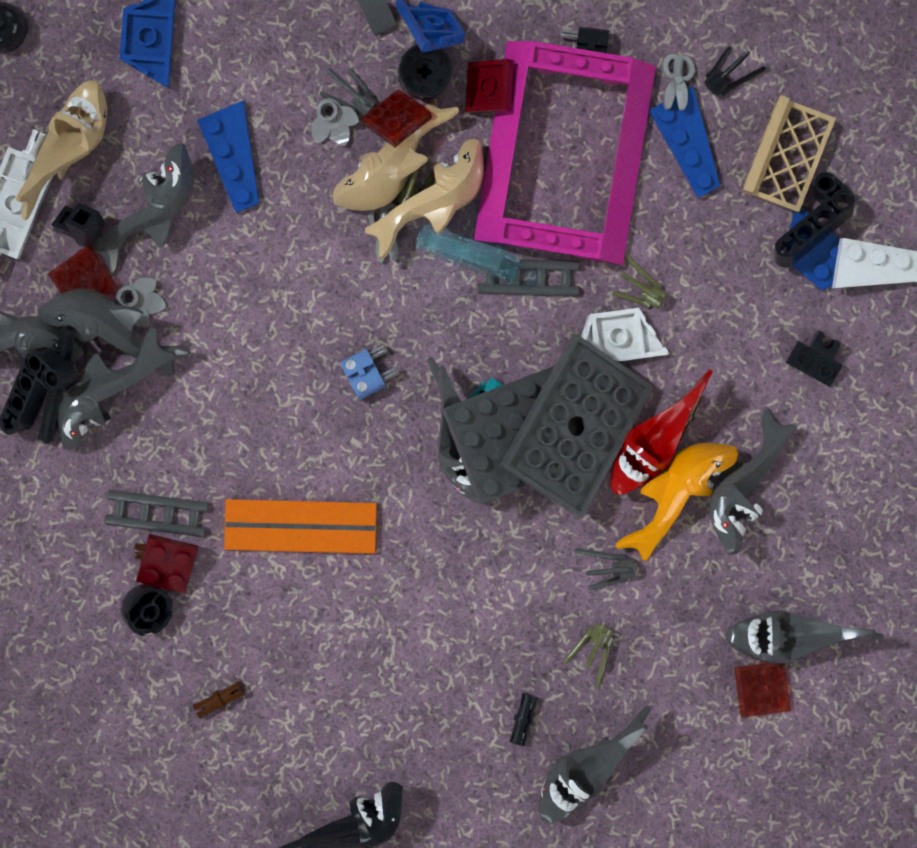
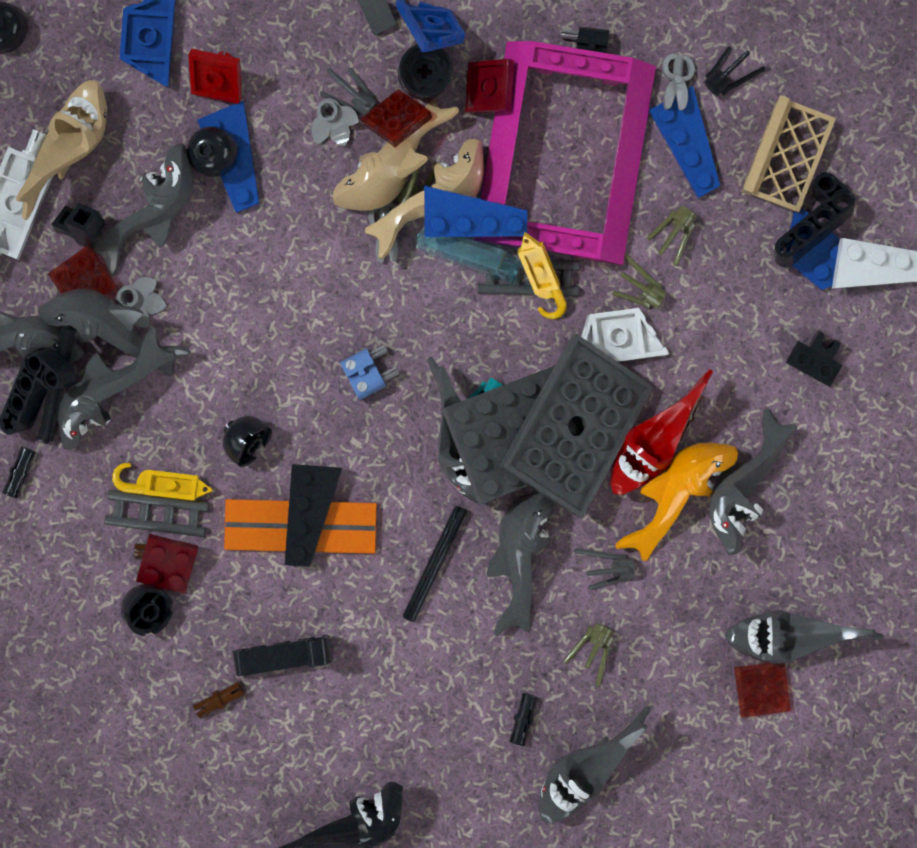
(19, 472): none -> black pin
(162, 484): none -> yellow plate
(212, 151): none -> black cylinder
(215, 75): none -> red tile
(244, 438): none -> black cylinder
(283, 655): none -> black beam
(309, 504): none -> black wing
(434, 564): none -> black axle
(468, 216): none -> blue wing
(518, 540): none -> dark grey piece
(541, 275): none -> yellow plate
(682, 221): none -> olive plant

